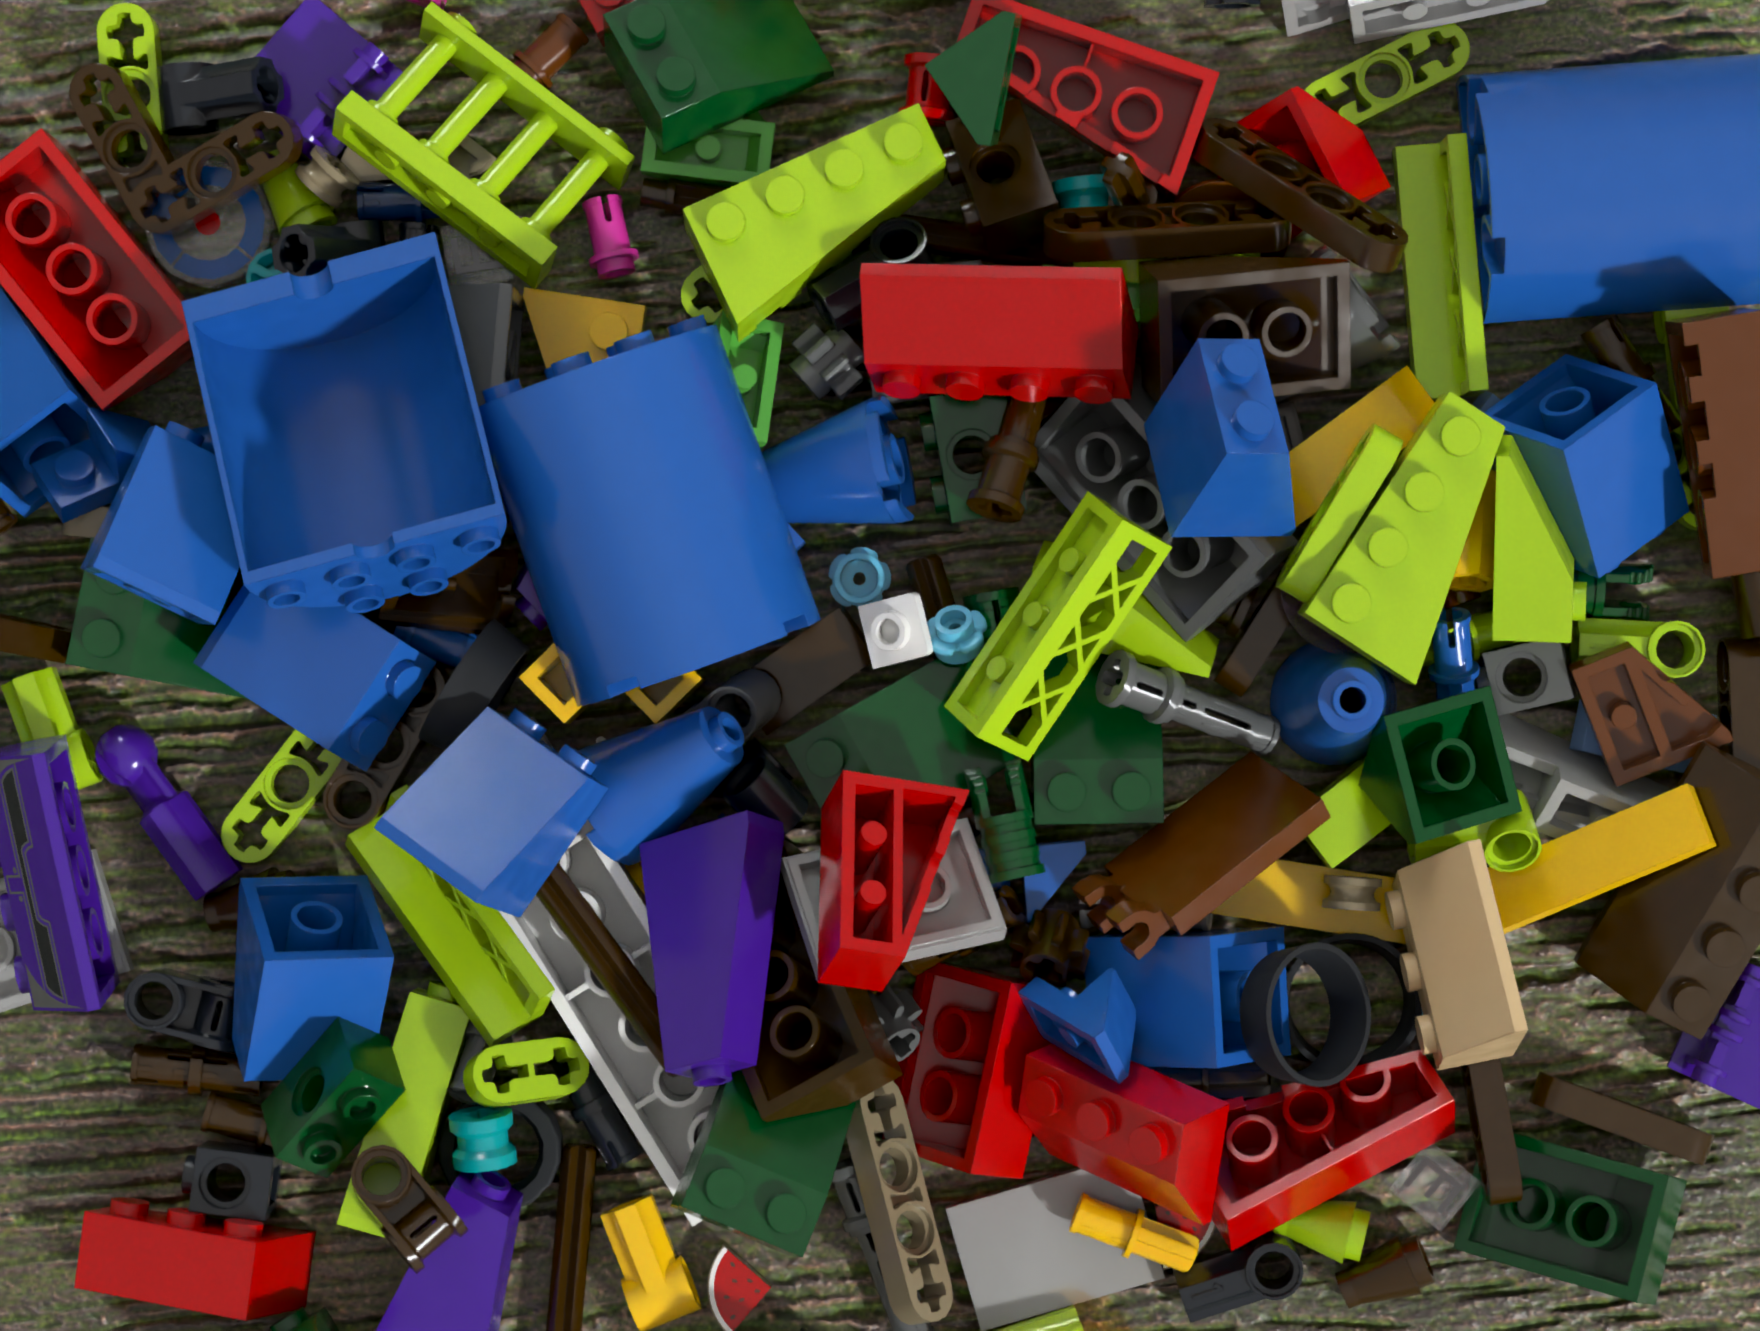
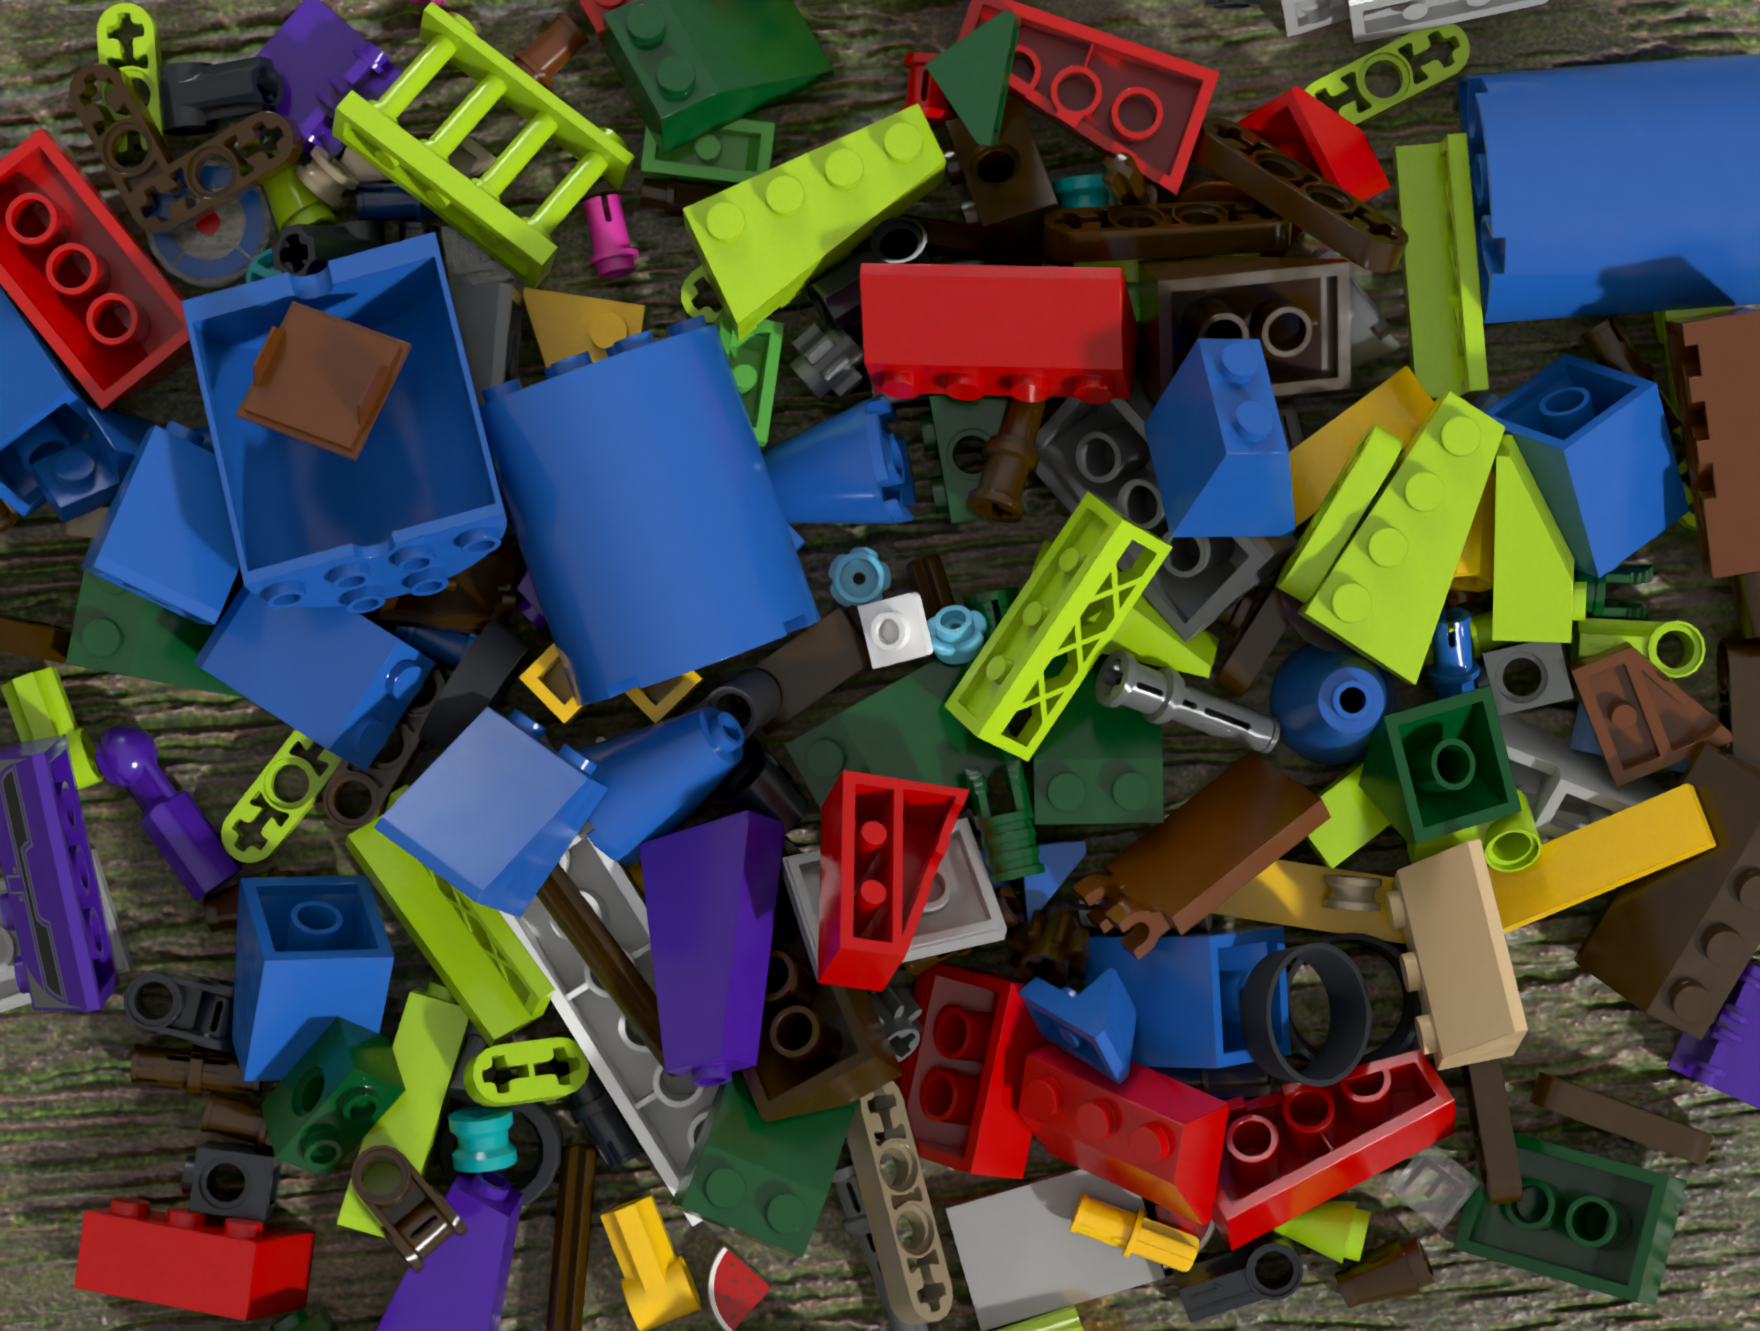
(322, 380): none -> reddish brown piece

